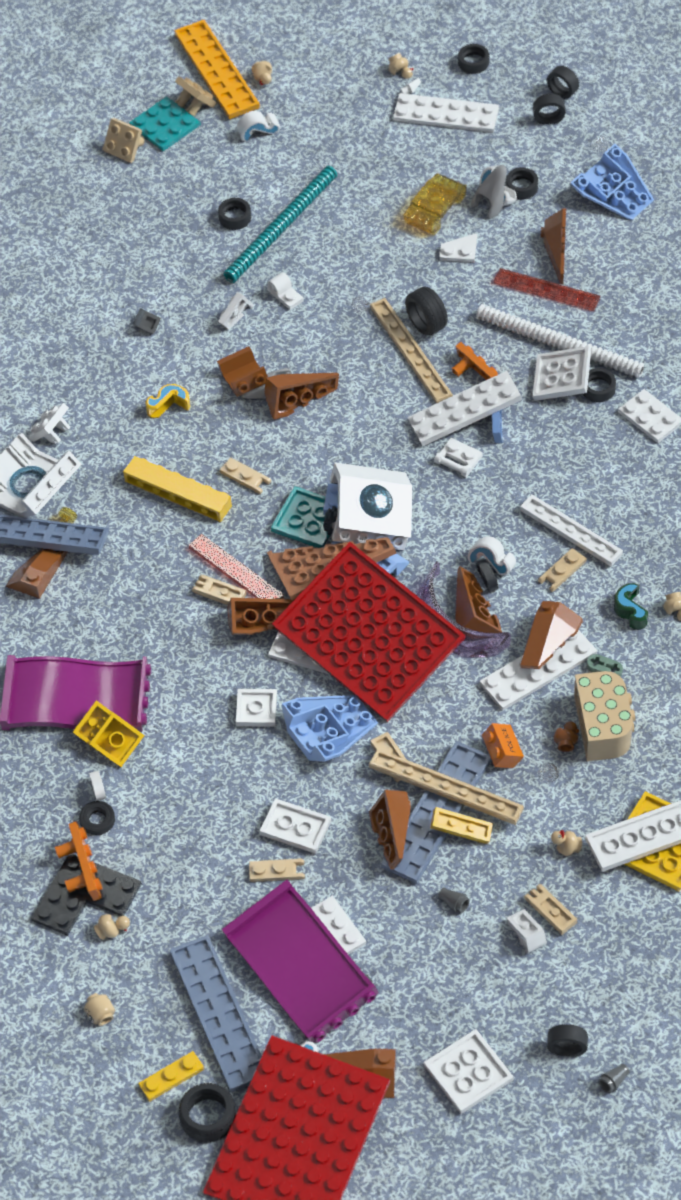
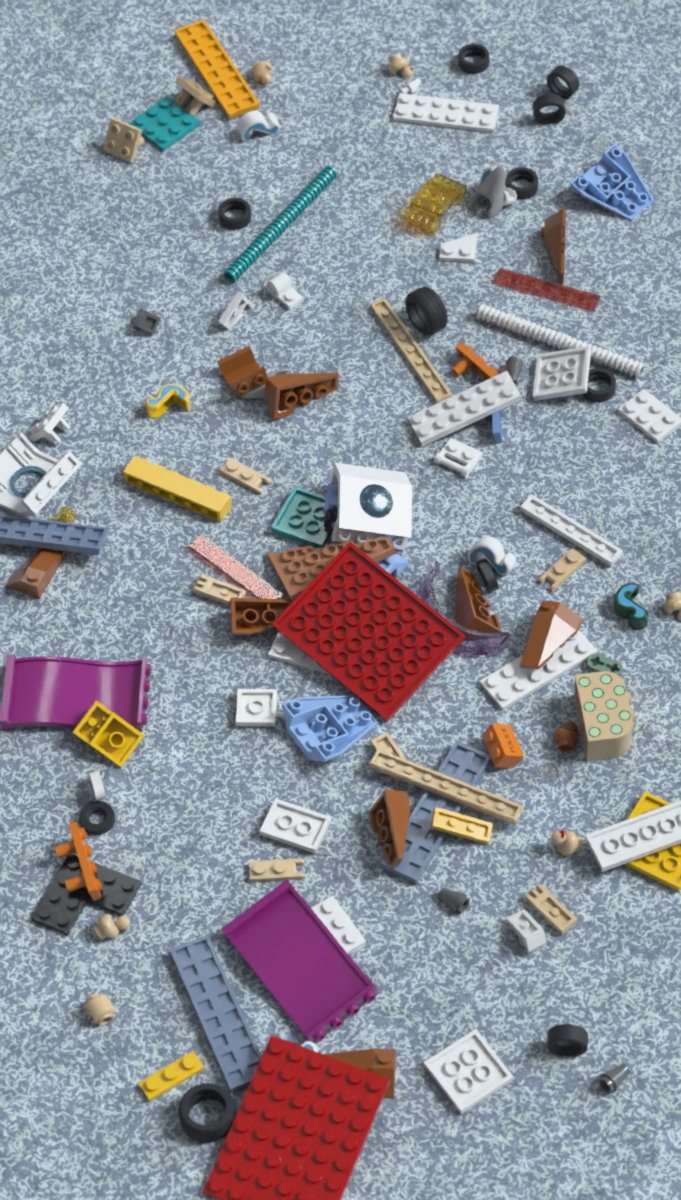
(514, 367): none -> dark grey cone

